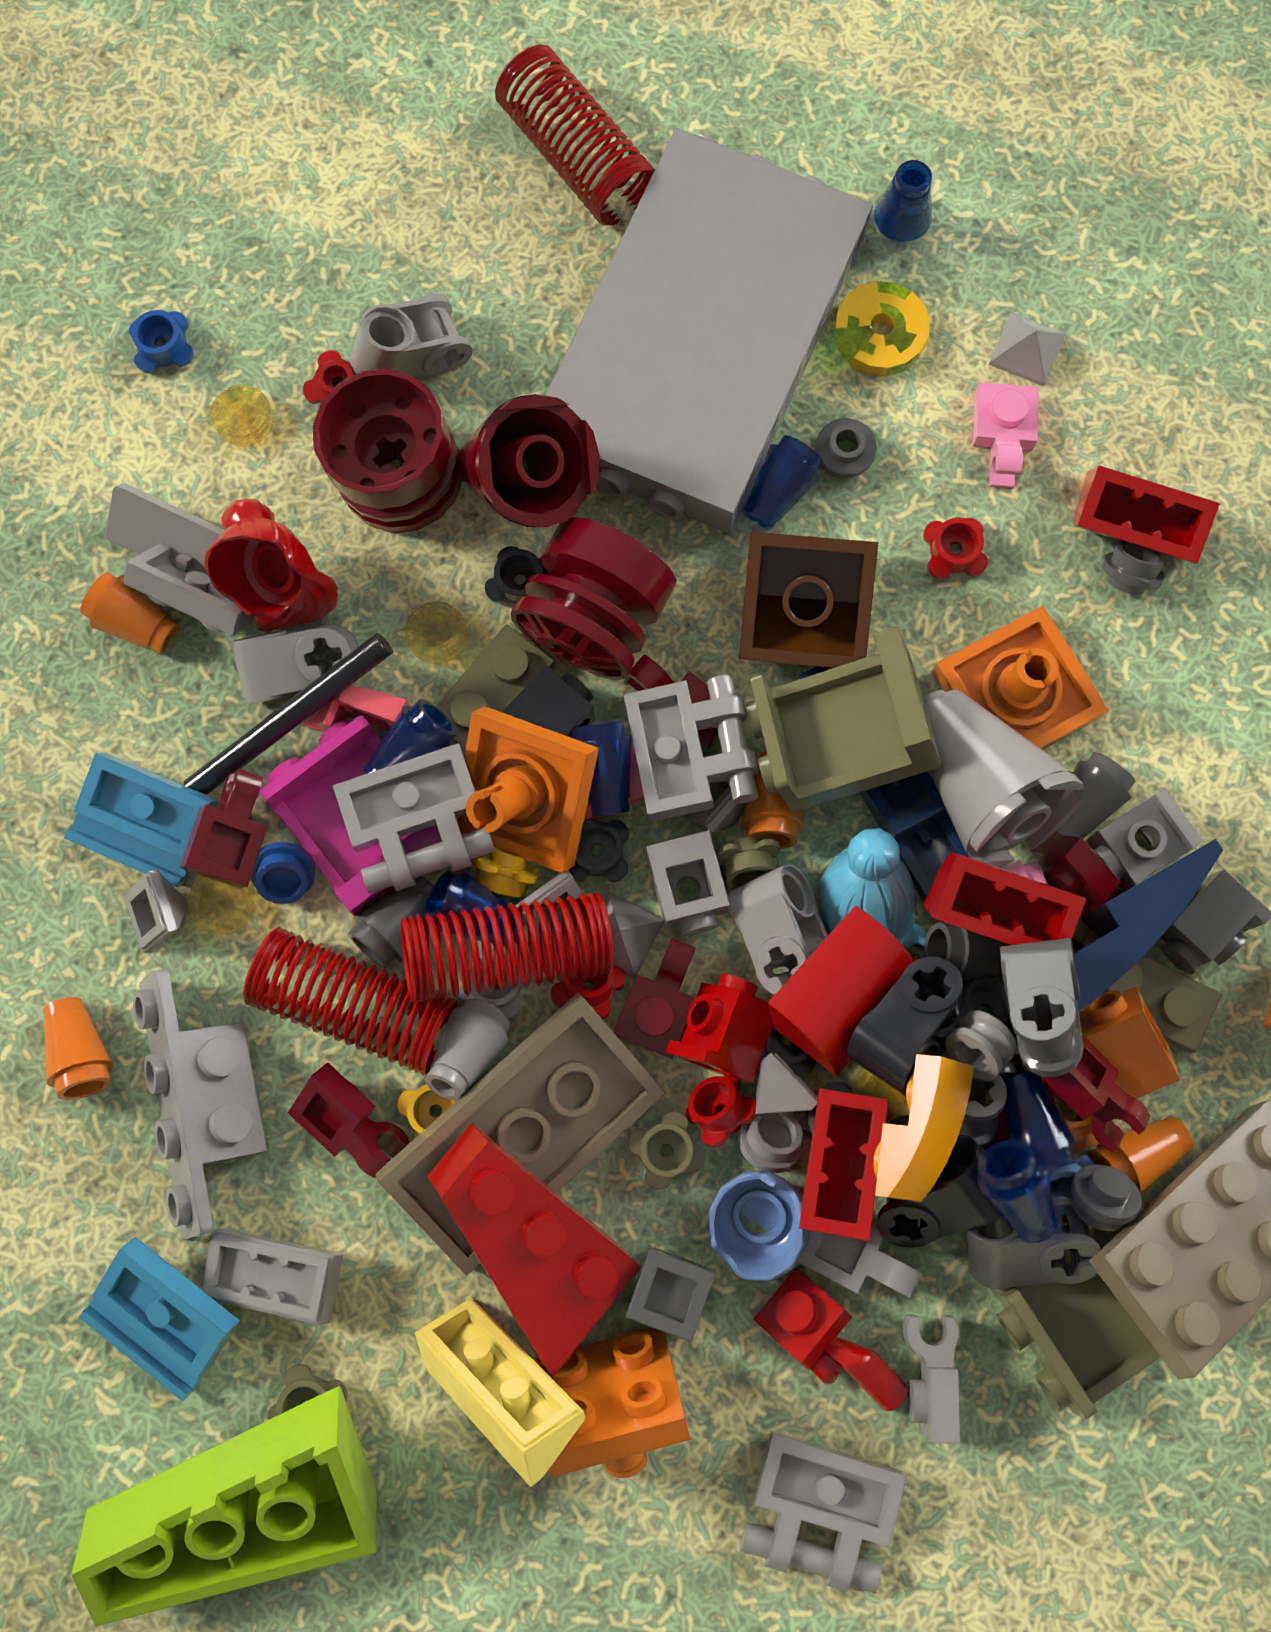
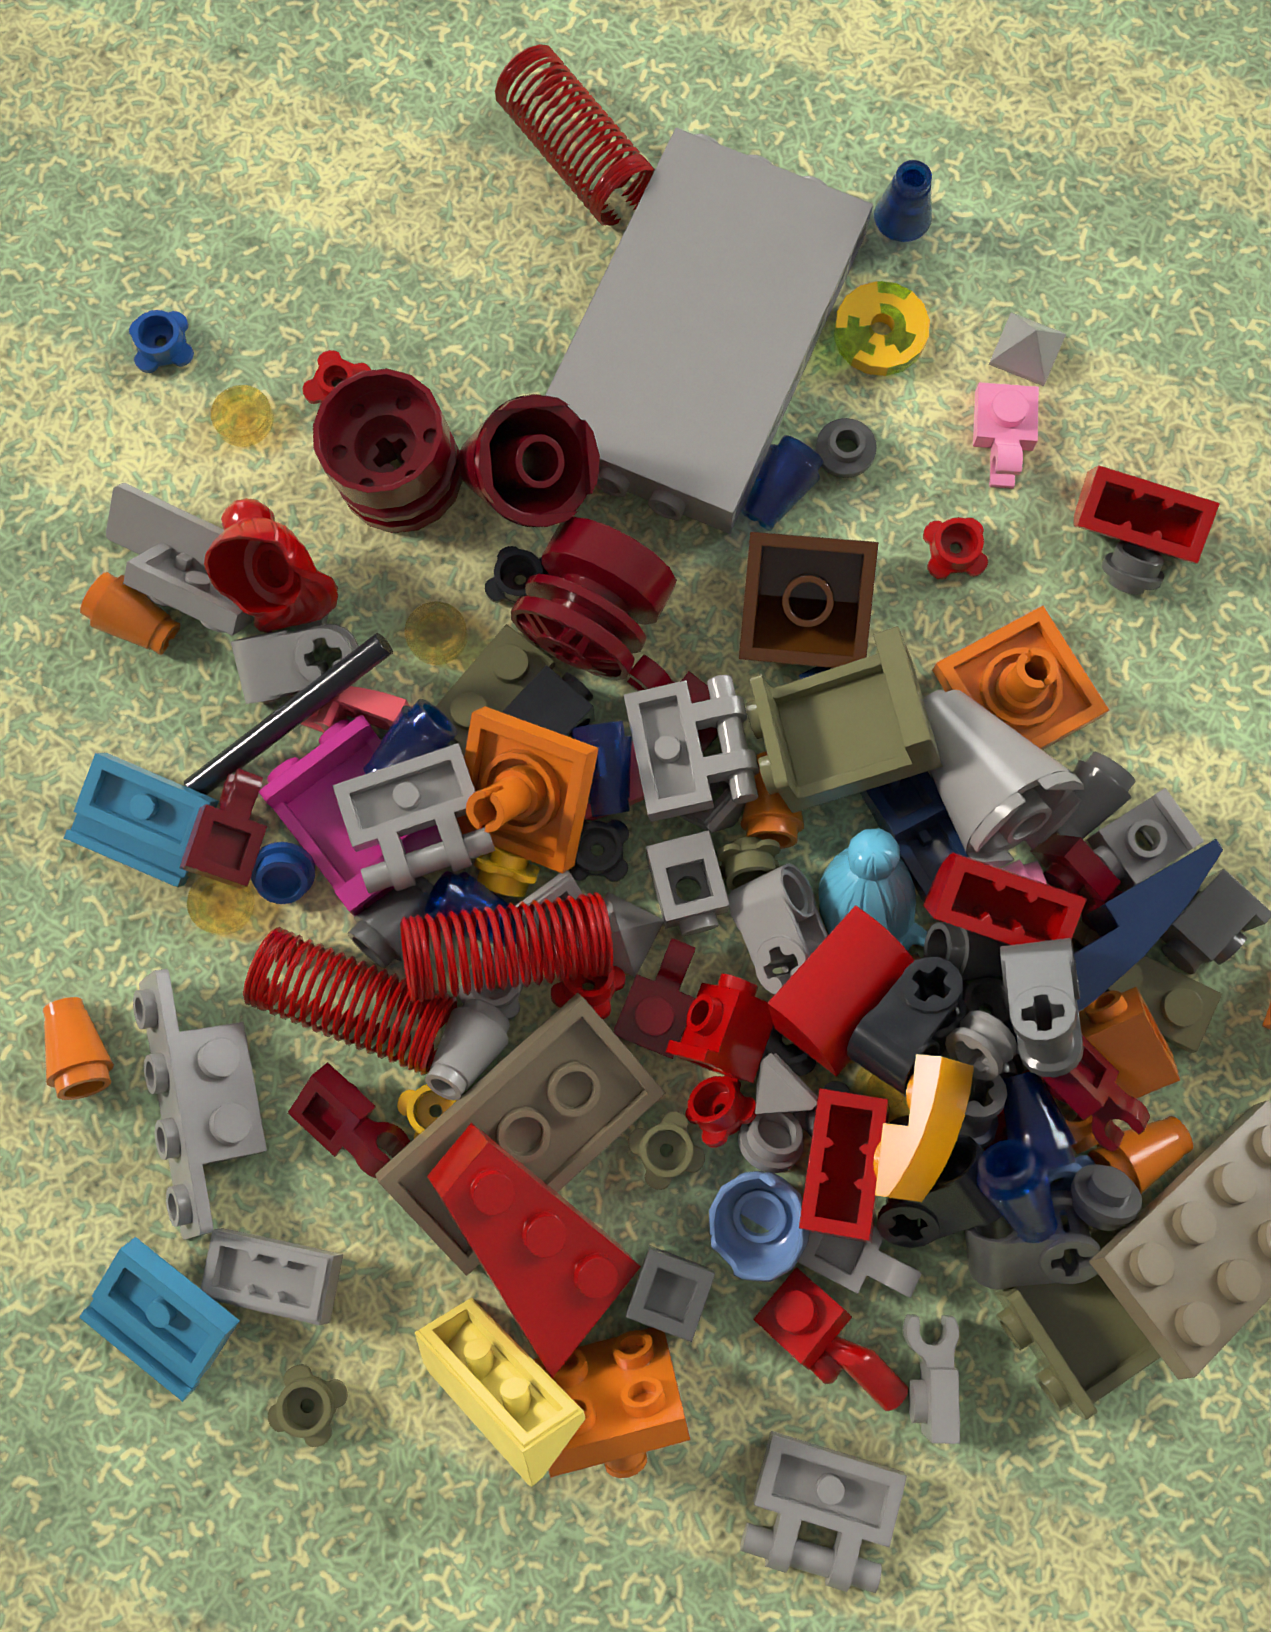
(166, 904): light grey slope -> none
(233, 1516): lime wedge -> none
(410, 338): light grey piece -> none

